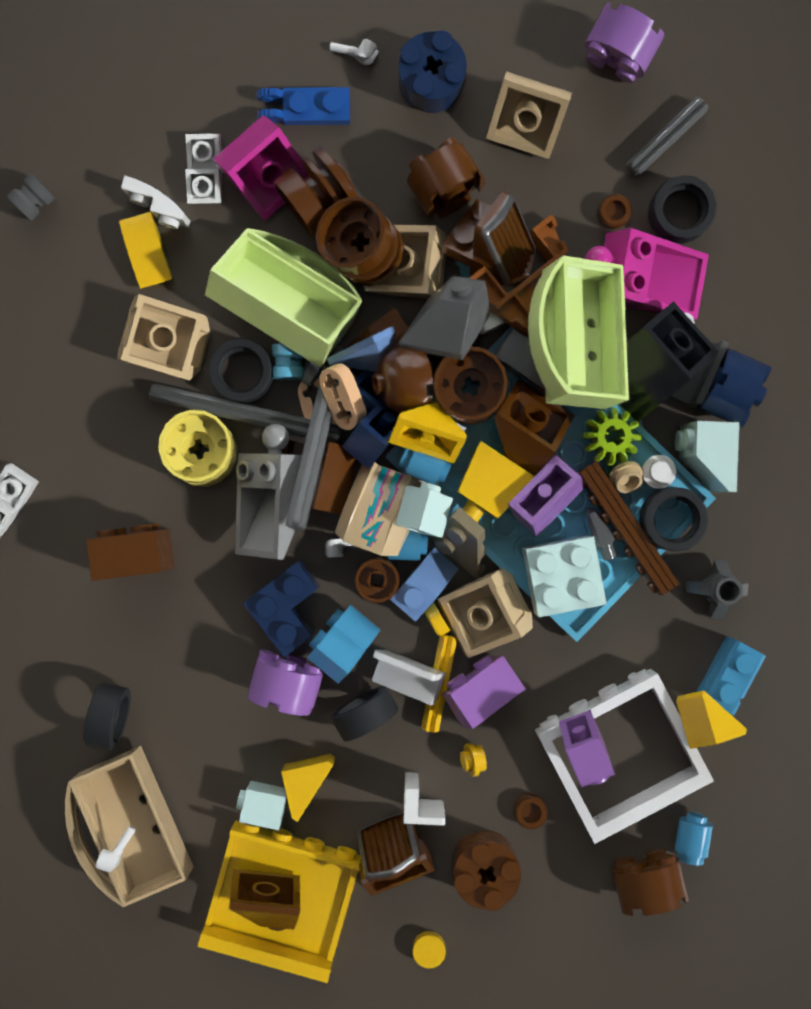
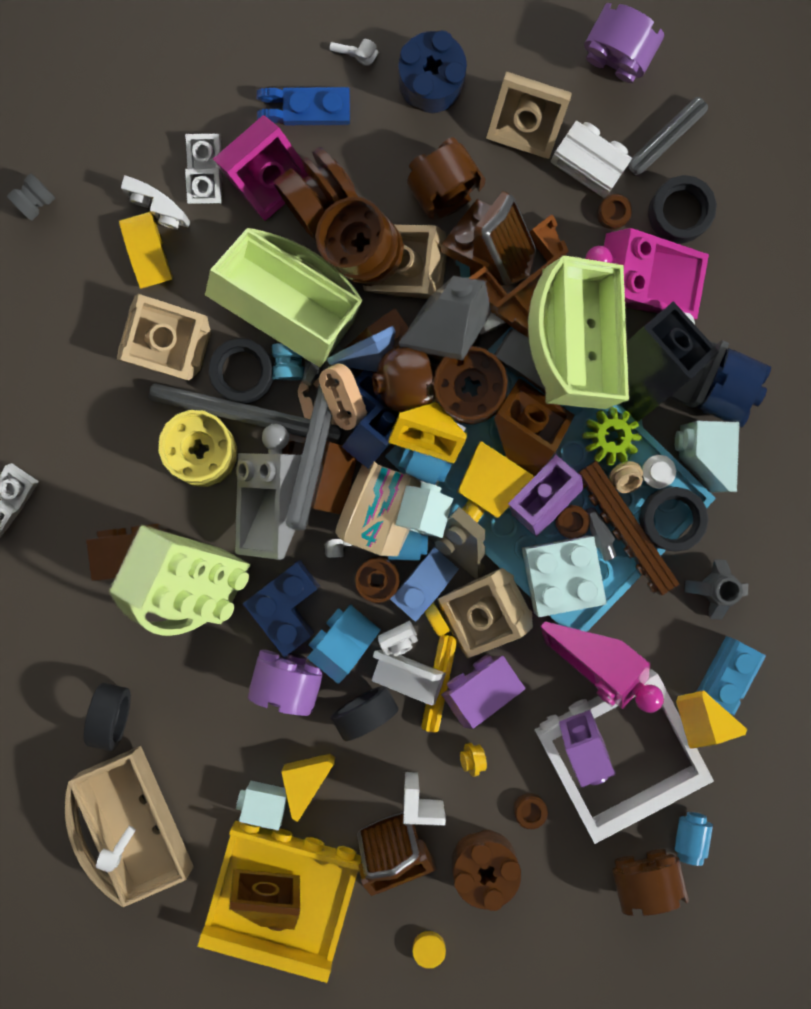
(178, 582): none -> yellowish green piece
(398, 640): none -> white slope
(572, 522): none -> reddish brown tile
(591, 158): none -> white brick
(607, 664): none -> dark pink slope

